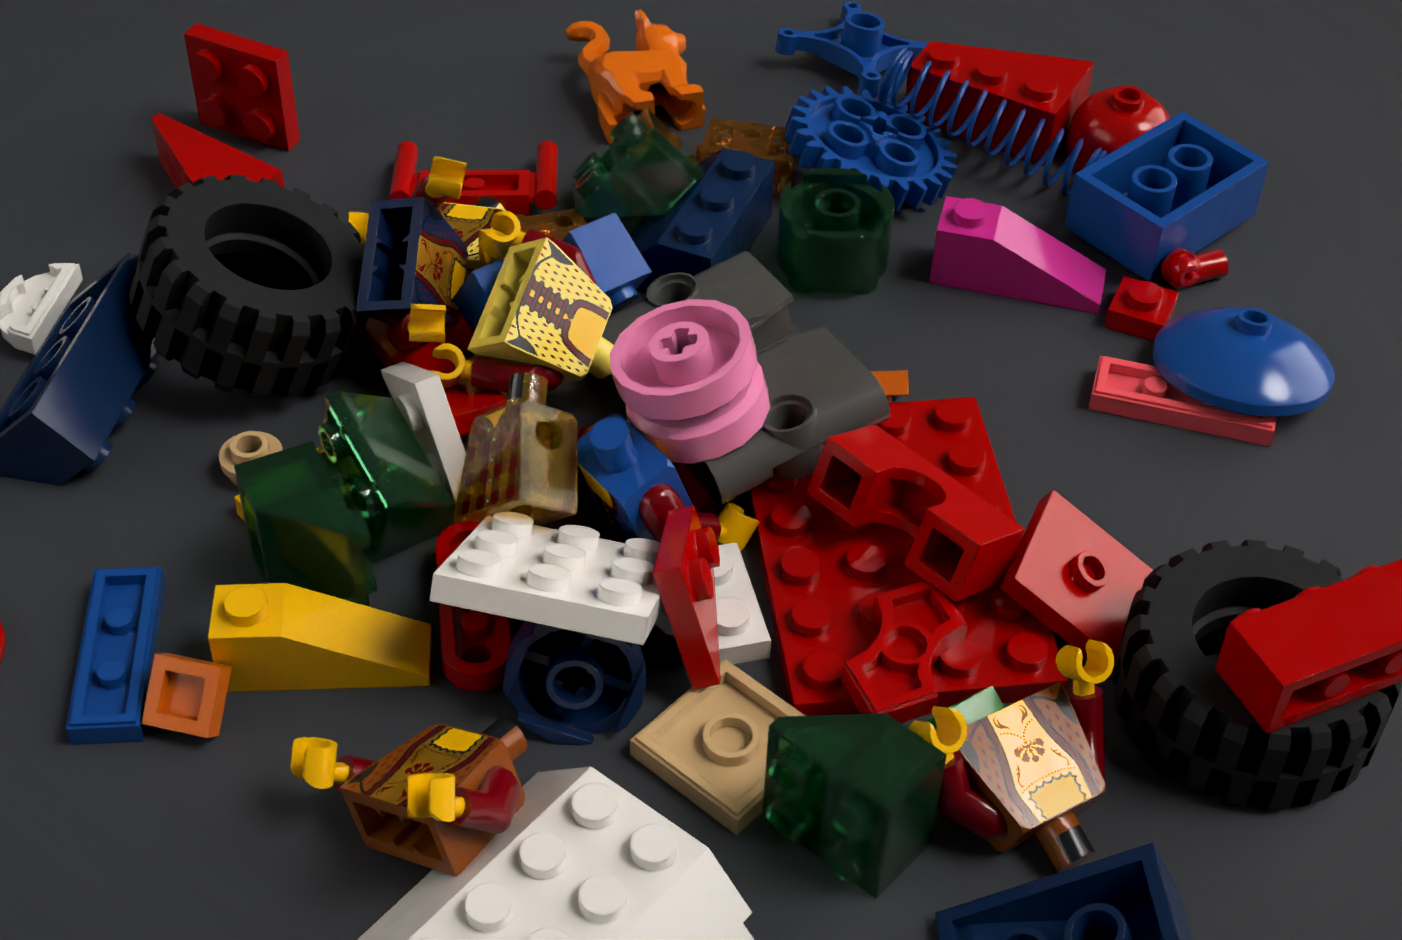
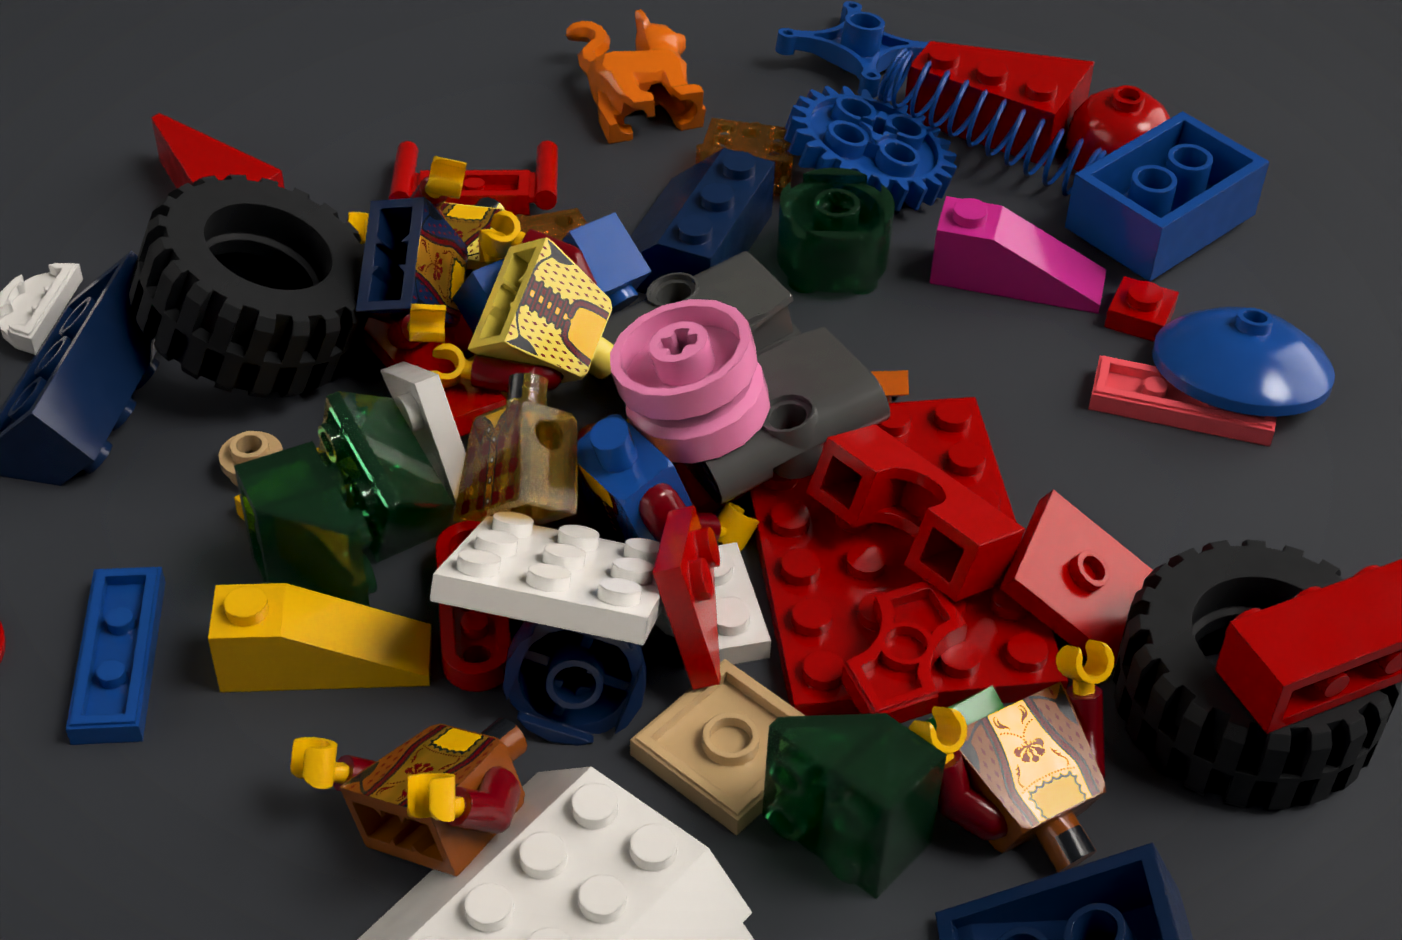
(186, 695): orange plate -> none
(242, 86): red plate -> none
(637, 173): clear green slope -> none
(1185, 269): red arm -> none

